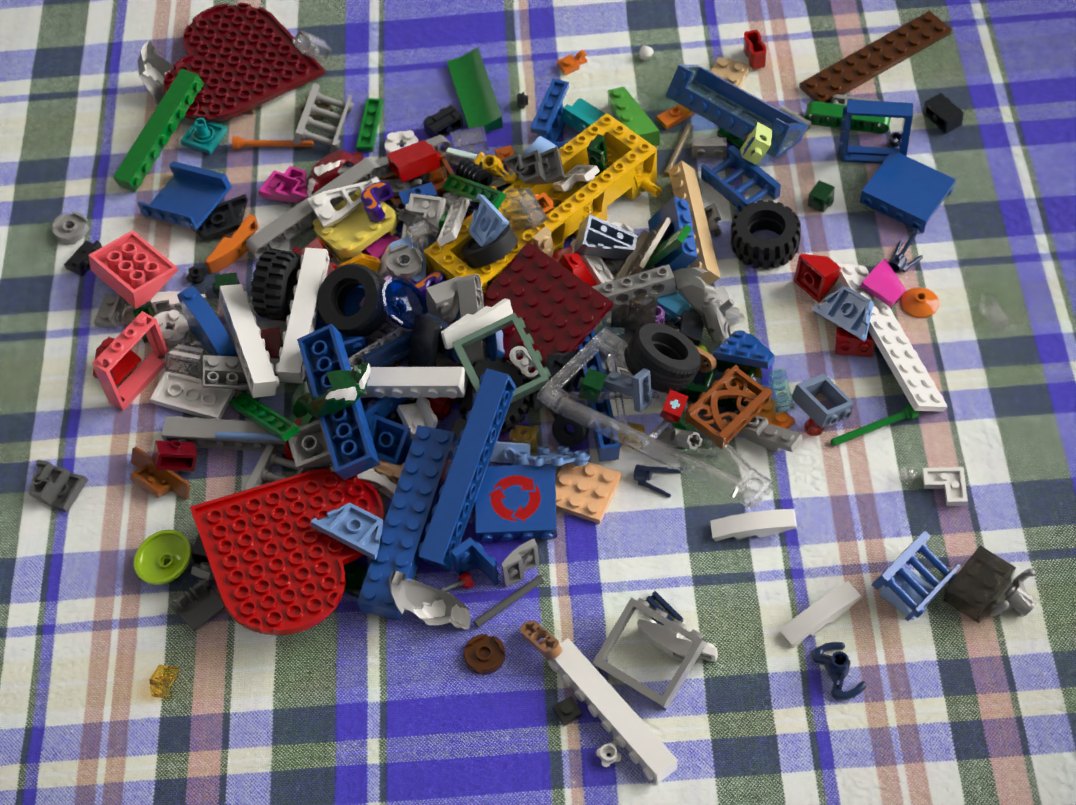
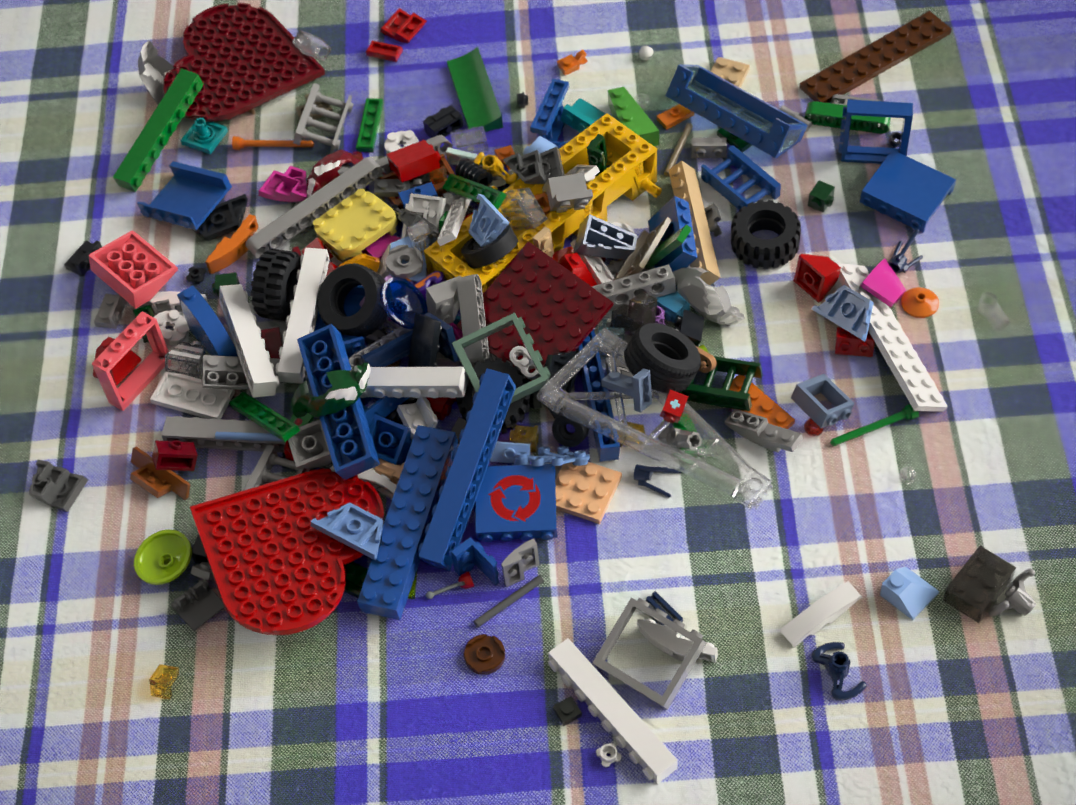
(73, 234): light grey plate -> none
(324, 210): white plate -> none
(371, 200): dark purple animal -> none
(384, 51): none -> red plate
(403, 26): none -> red slope
(427, 602): light grey animal -> none
(472, 323): white slope -> none
(495, 346): blue plate -> none
(541, 646): medium nougat beam -> none
(567, 192): none -> light grey bracket
(591, 385): dark green brick -> none
(715, 320): light grey piece -> none
(716, 392): dark orange fence -> none
(744, 350): blue plate -> none
(753, 523): white slope -> none
(754, 49): red brick -> none
(754, 146): yellowish green torso -> none
(781, 390): clear light blue plate -> none
(897, 567): blue fence -> none
(943, 113): black brick -> none
(949, 479): white plate -> none

